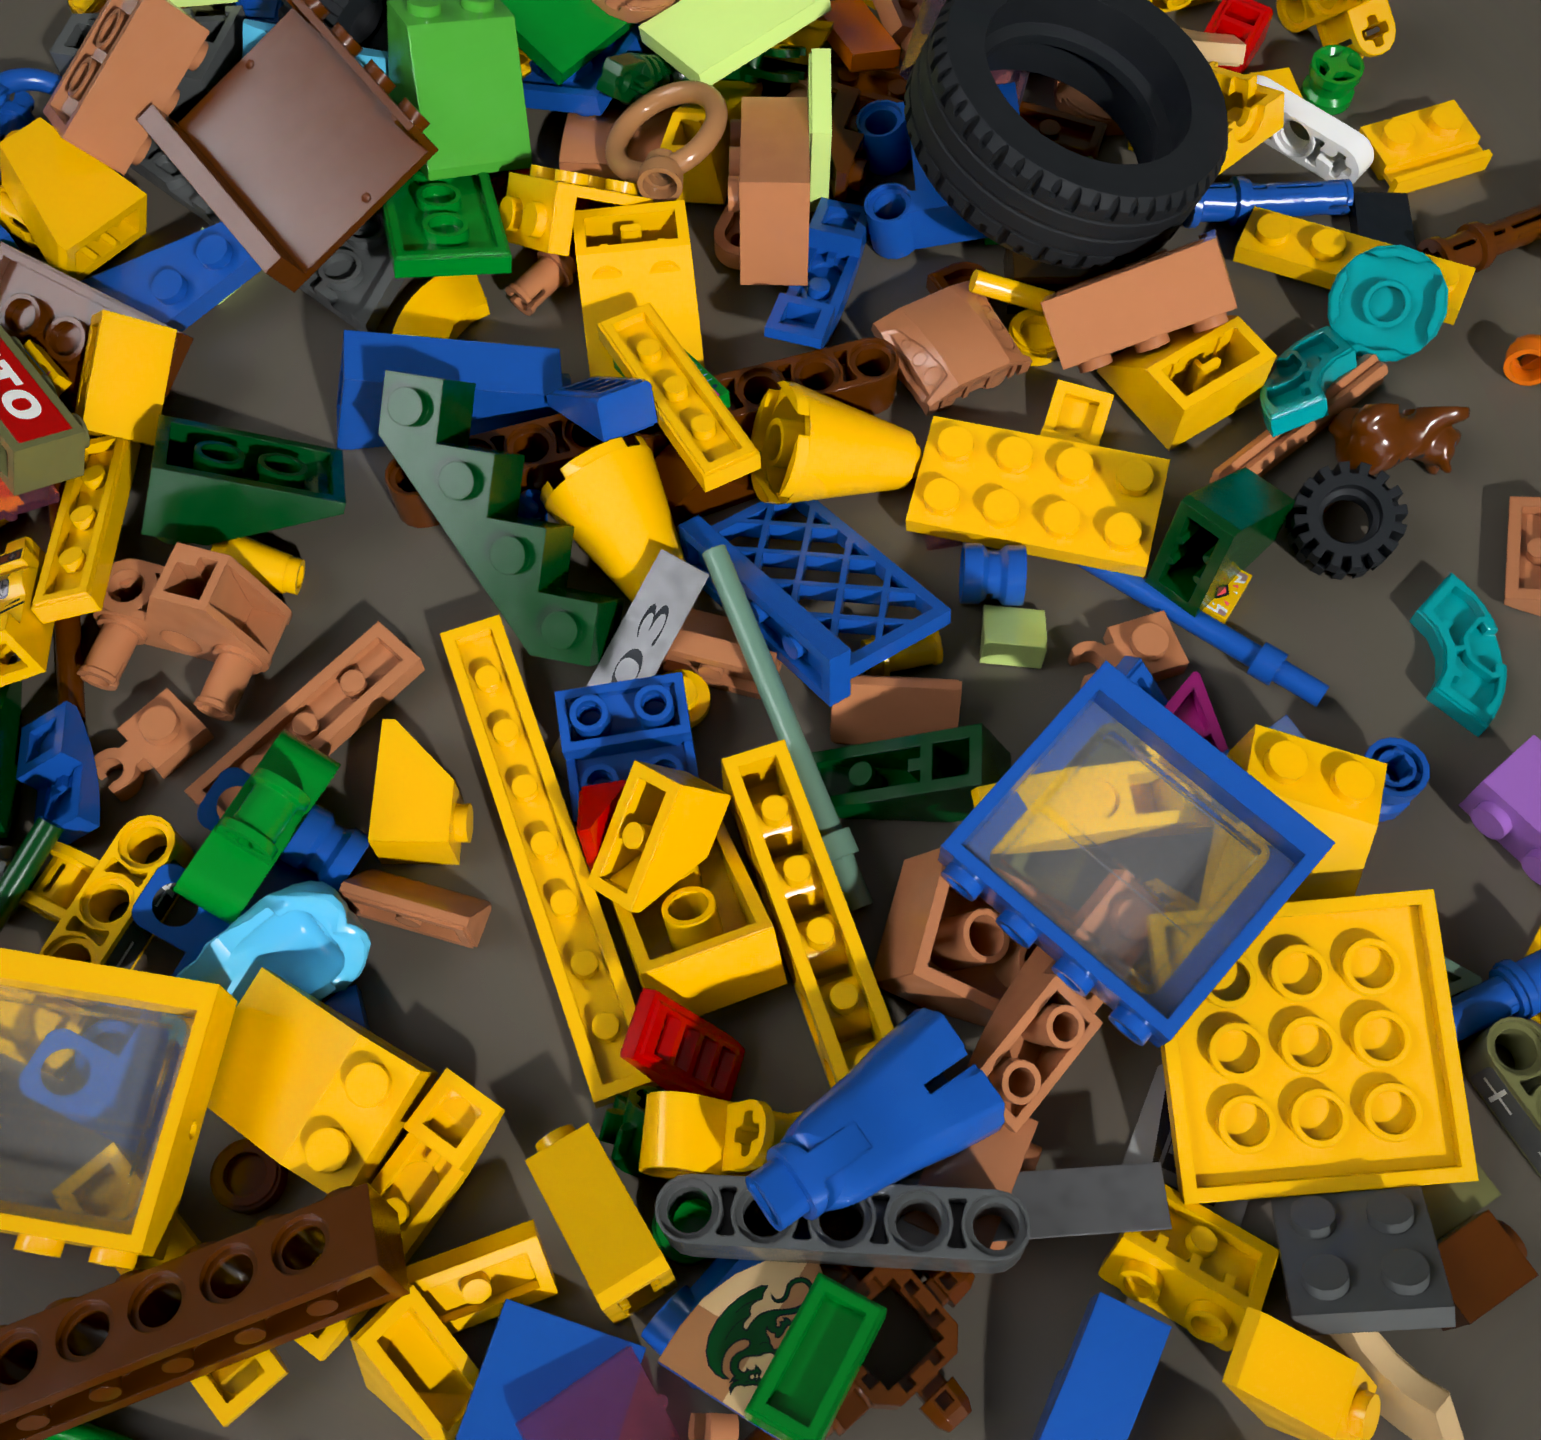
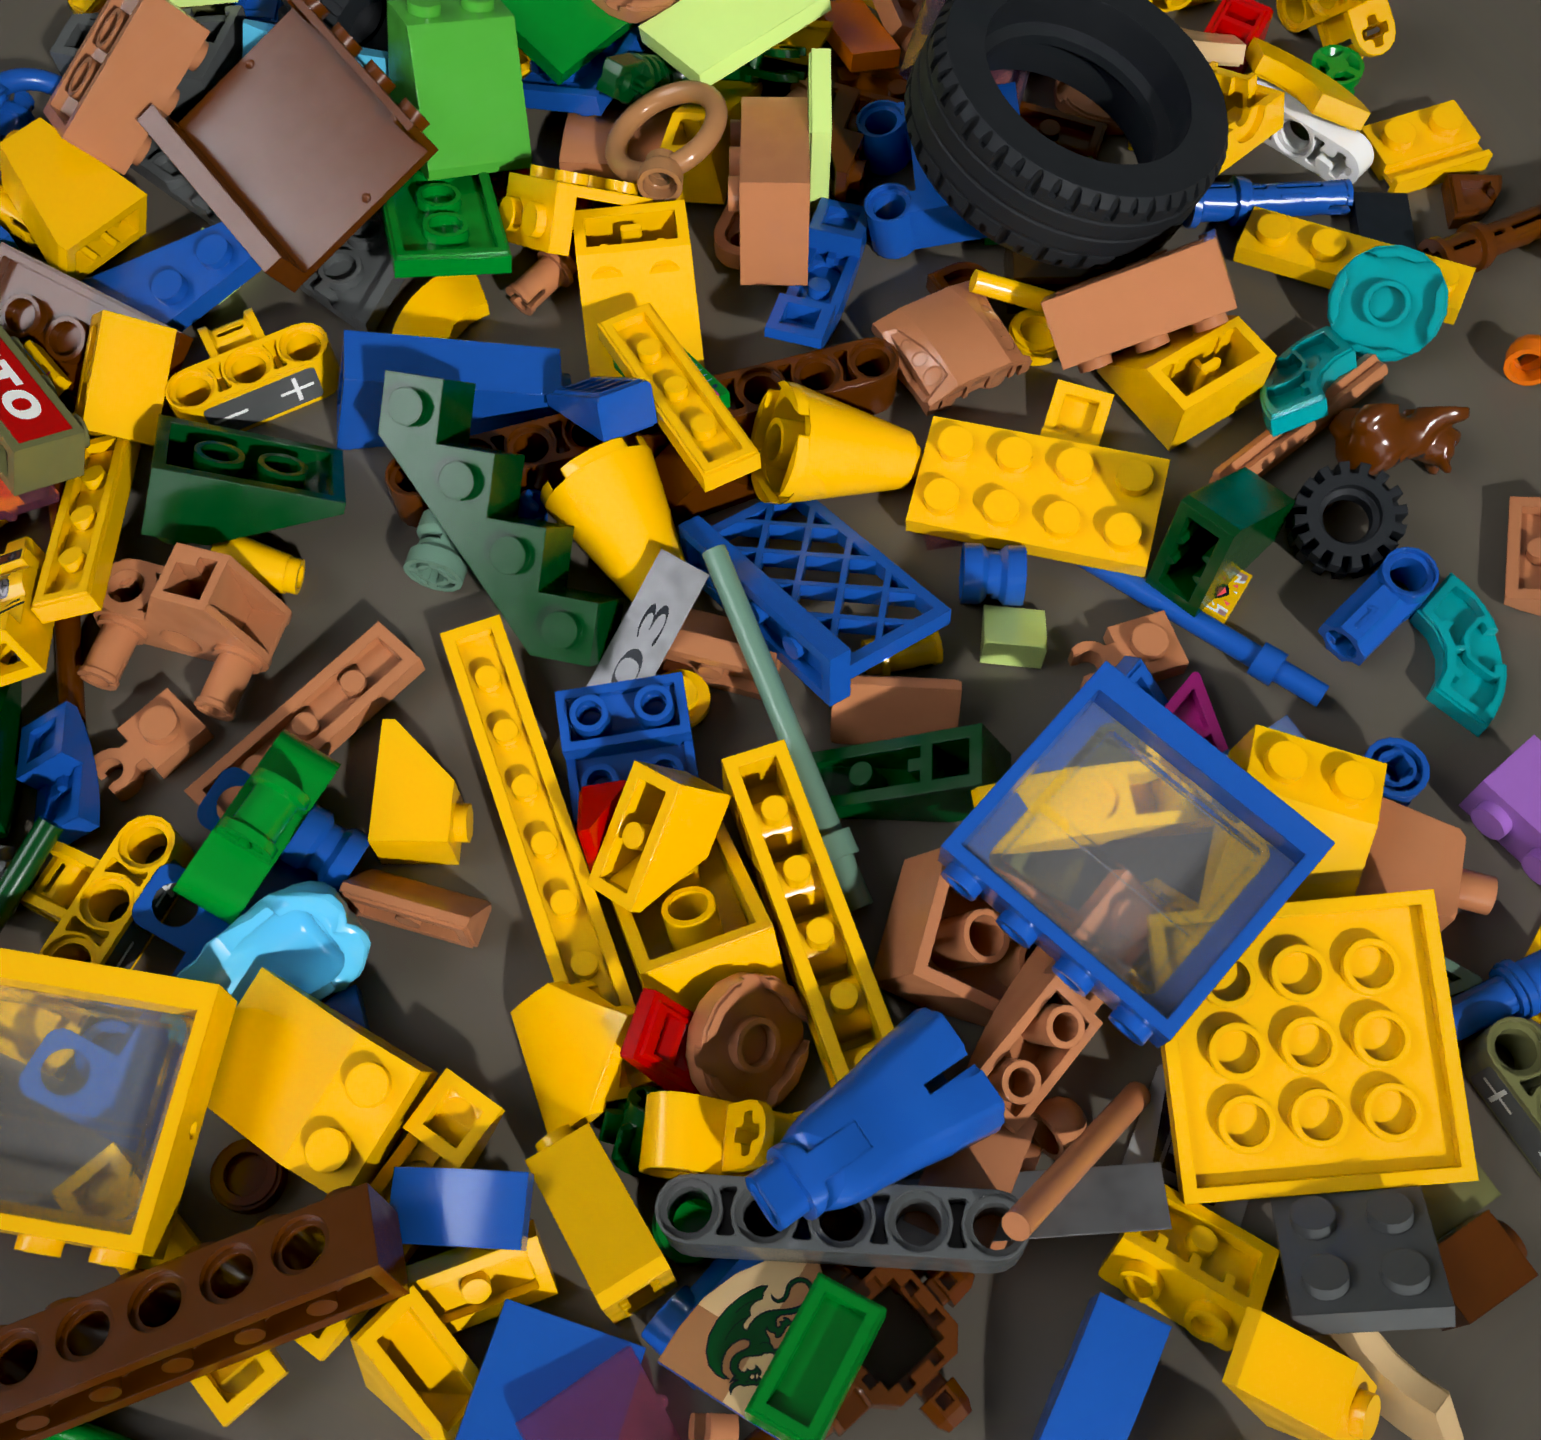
(254, 375): none -> yellow beam
(435, 558): none -> sand green wheel
(463, 1207): none -> blue slope
(573, 1051): none -> yellow slope
(748, 1039): none -> nougat tile
(1058, 1125): none -> nougat hinge
(1075, 1162): none -> nougat bar
(1307, 84): none -> yellow tile
(1380, 605): none -> blue piece
(1424, 854): none -> nougat torso
(1469, 197): none -> reddish brown tile

